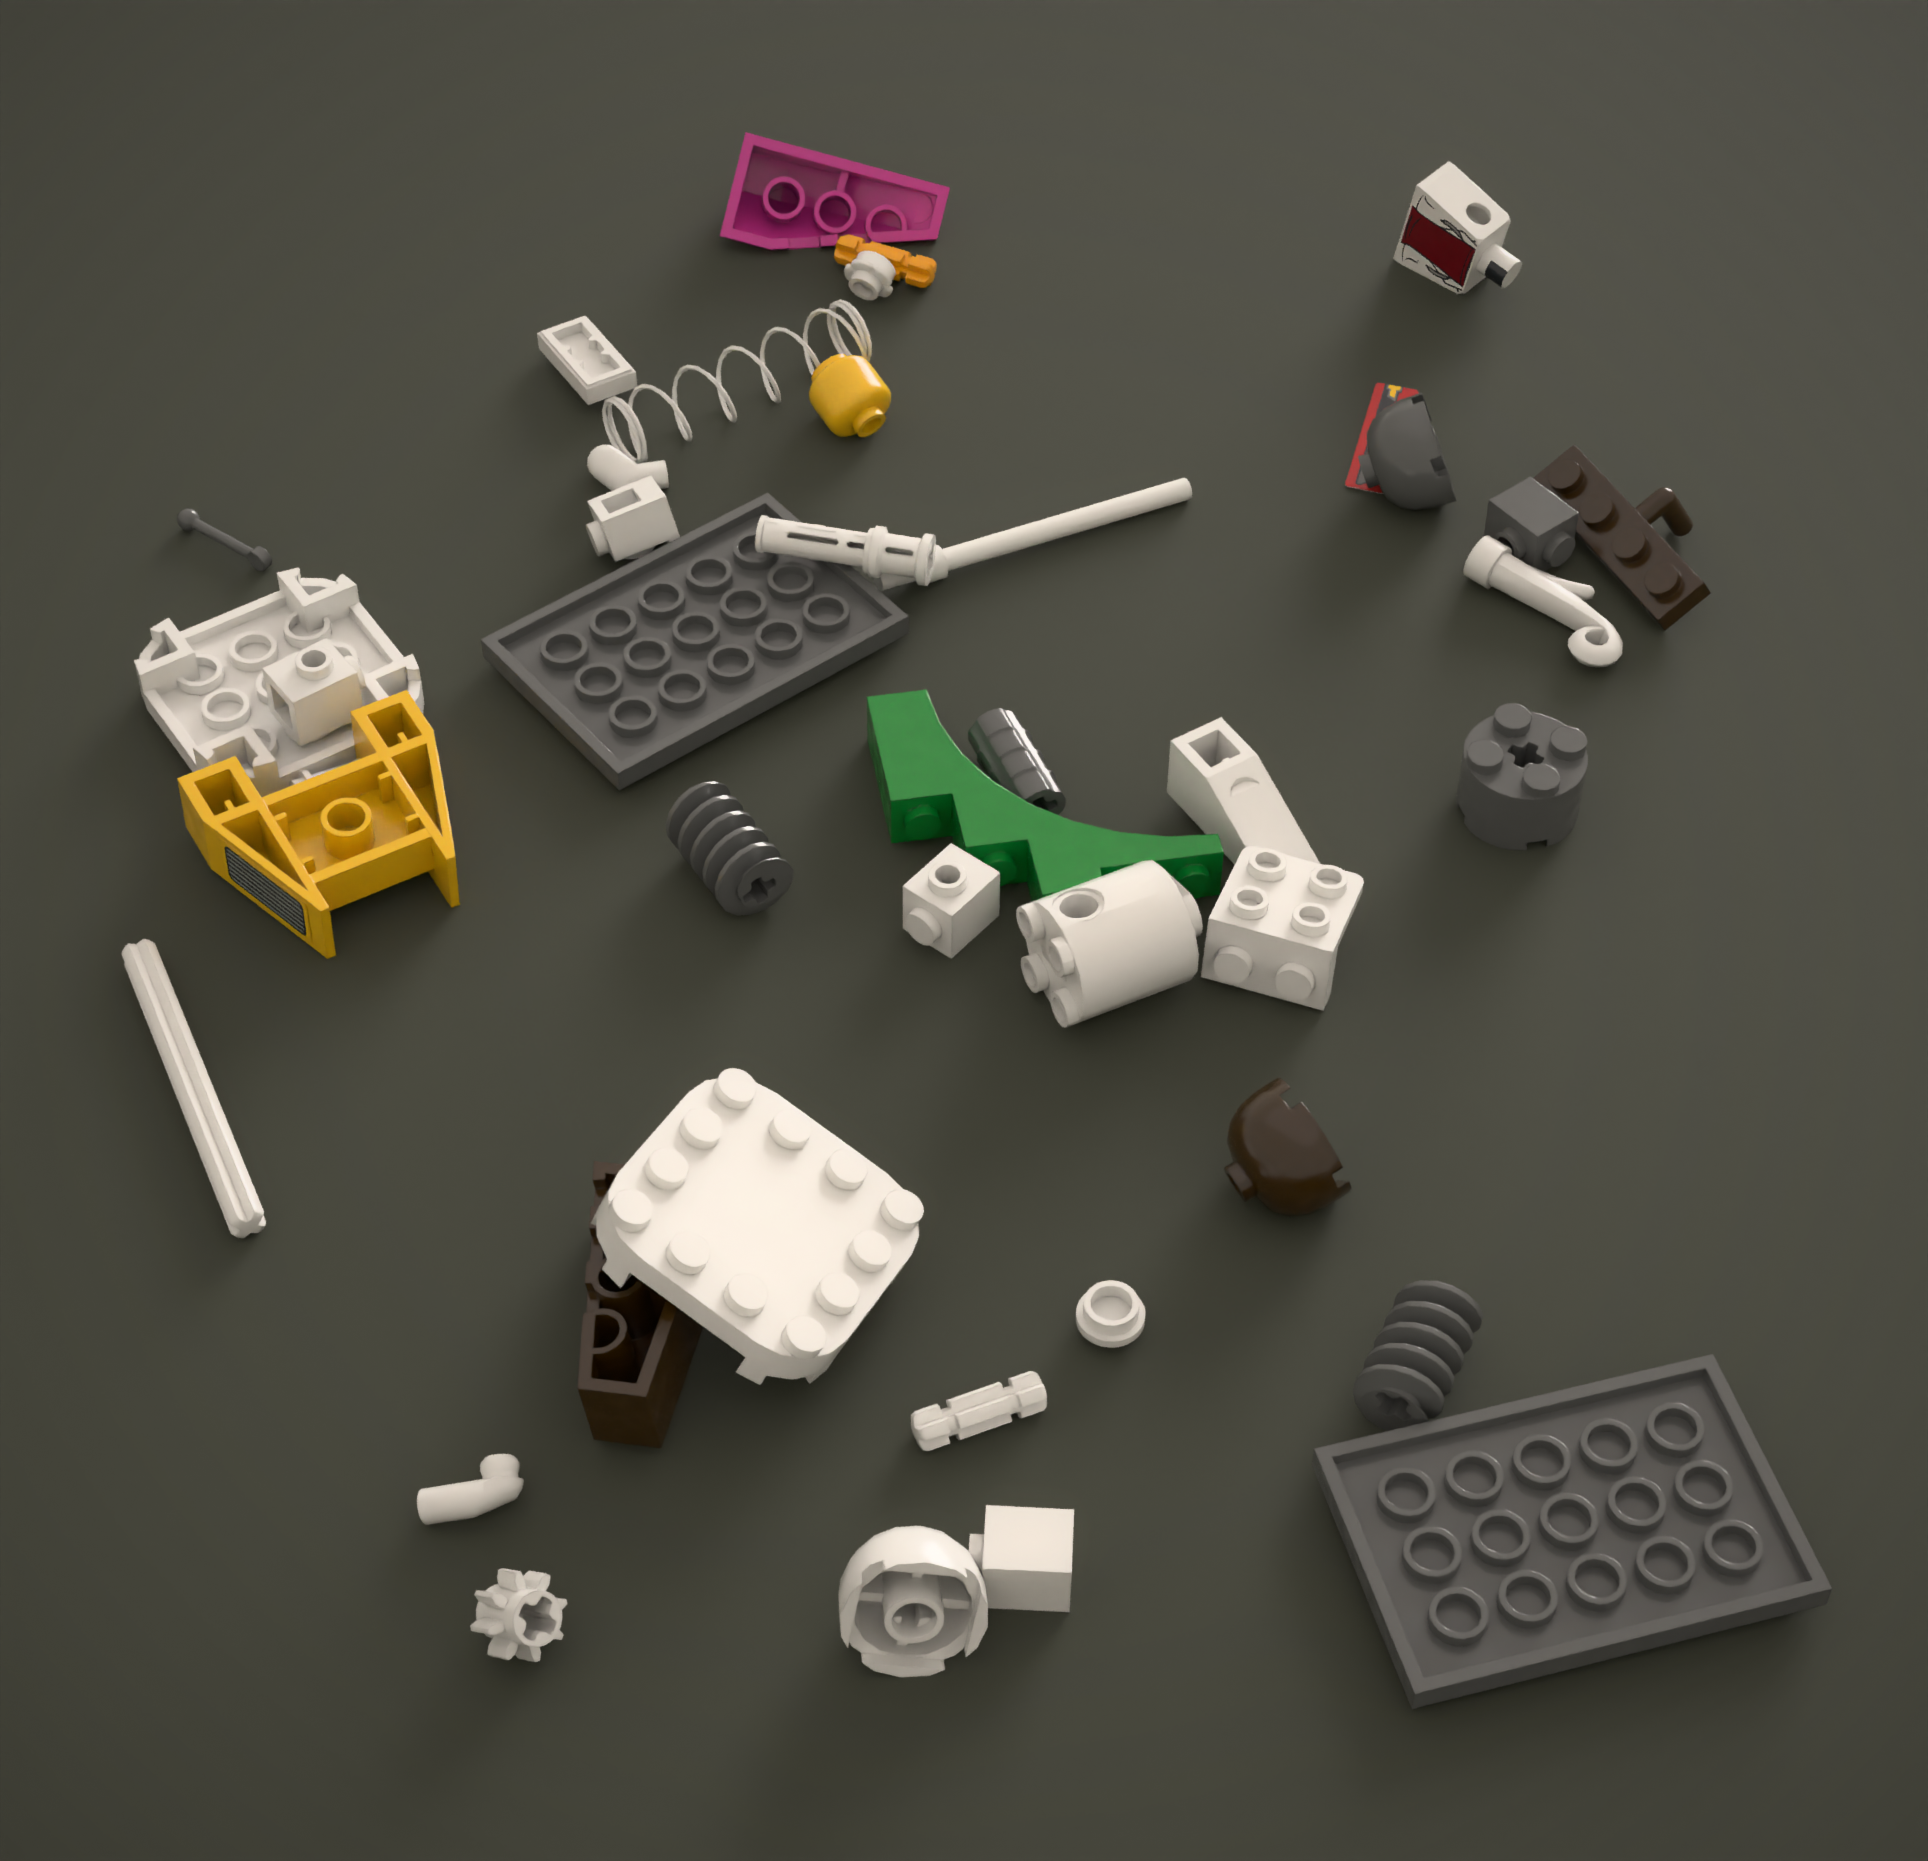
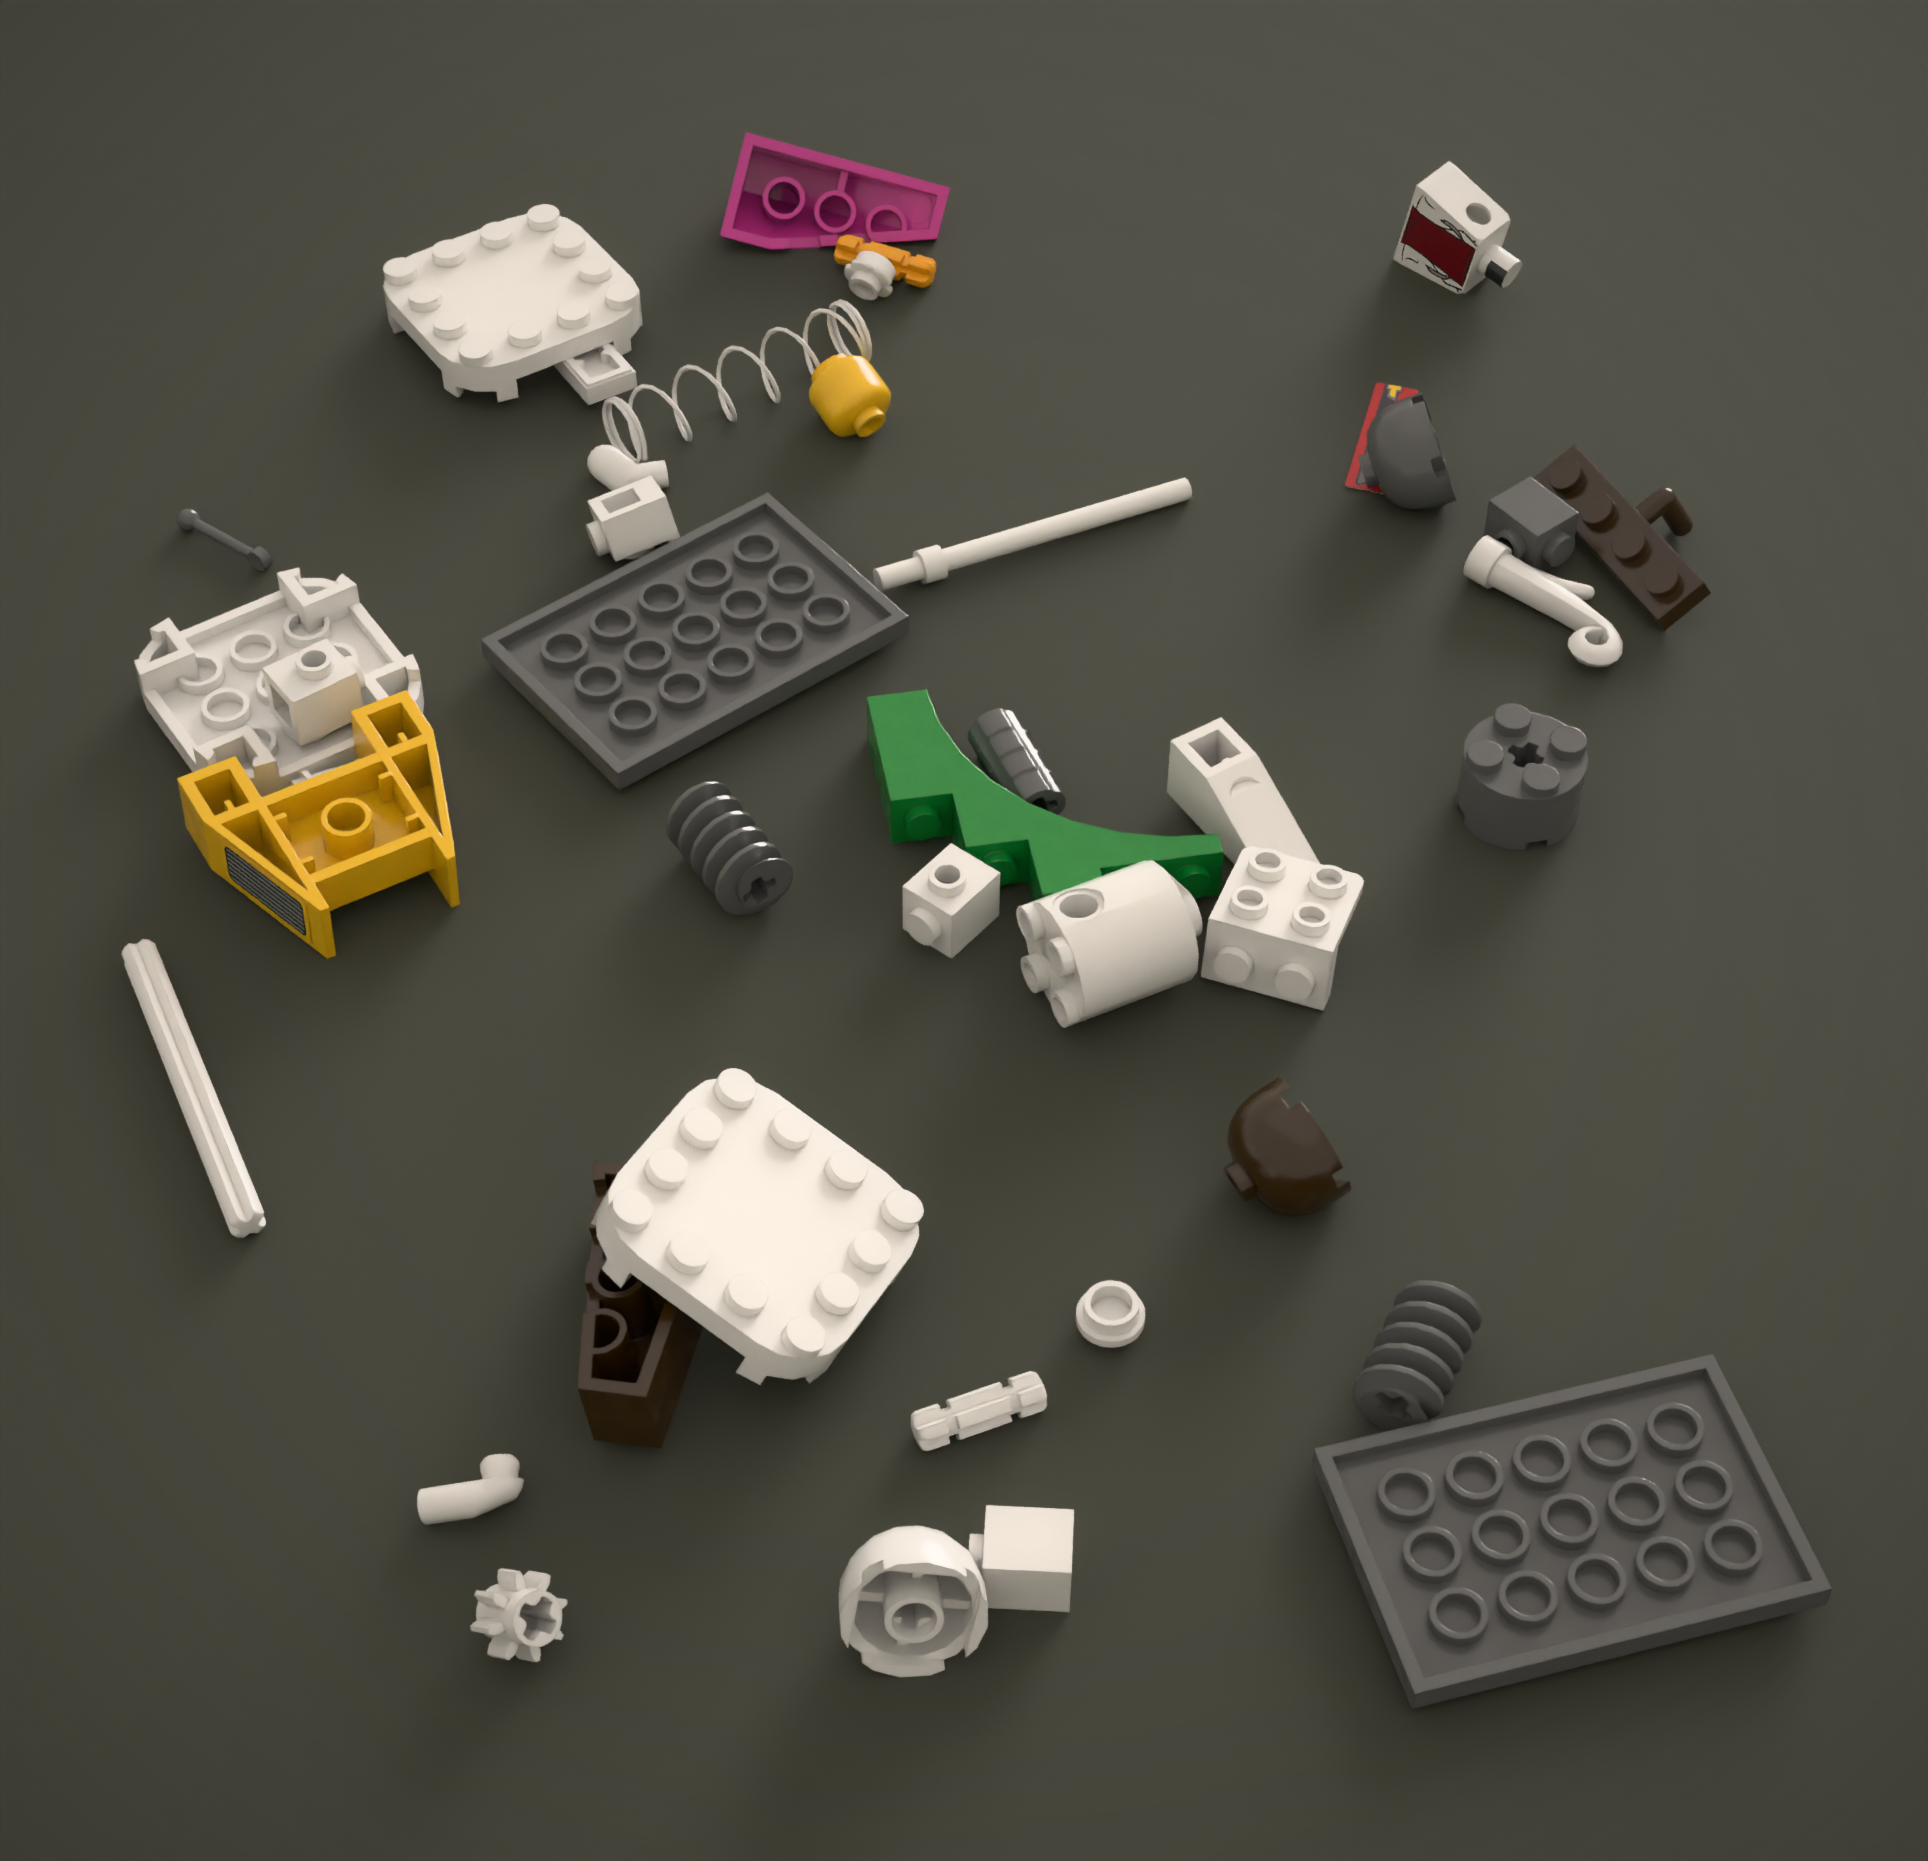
(511, 300): none -> white plate
(873, 551): white pin -> none

